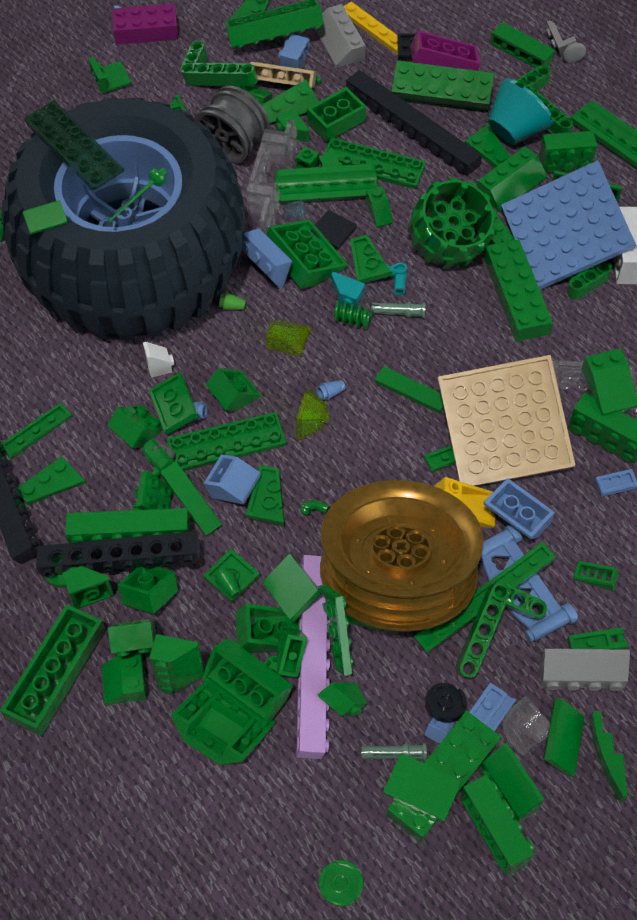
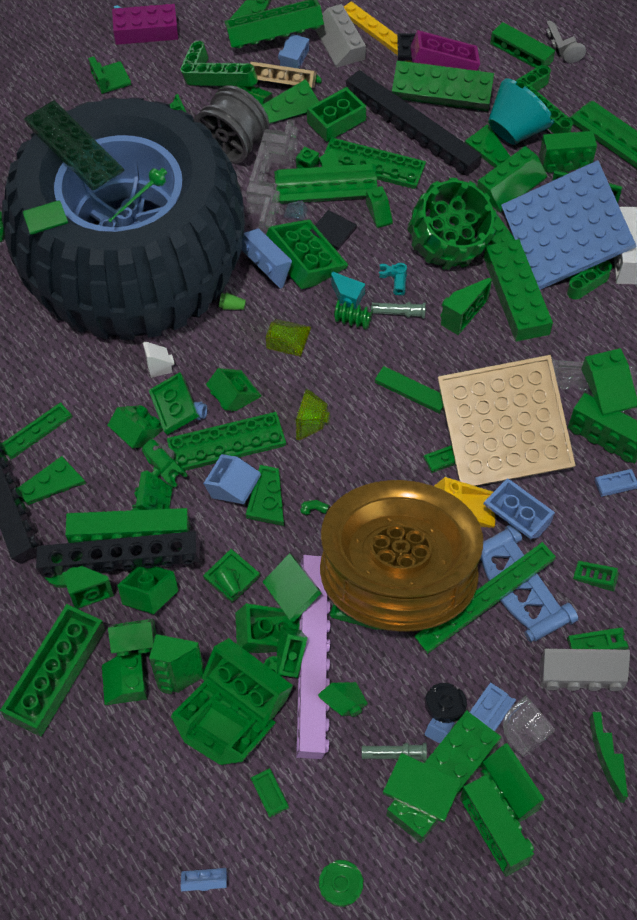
(190, 498): green tile -> none
(204, 879): none -> medium blue plate
(269, 793): none -> green tile
(303, 131): green slope -> none
(330, 389): medium blue cone -> none
(337, 629): green wing -> none
(367, 261): green wing -> none
(464, 305): none -> green slope
(491, 622): green beam -> none
(564, 737): green tile -> none

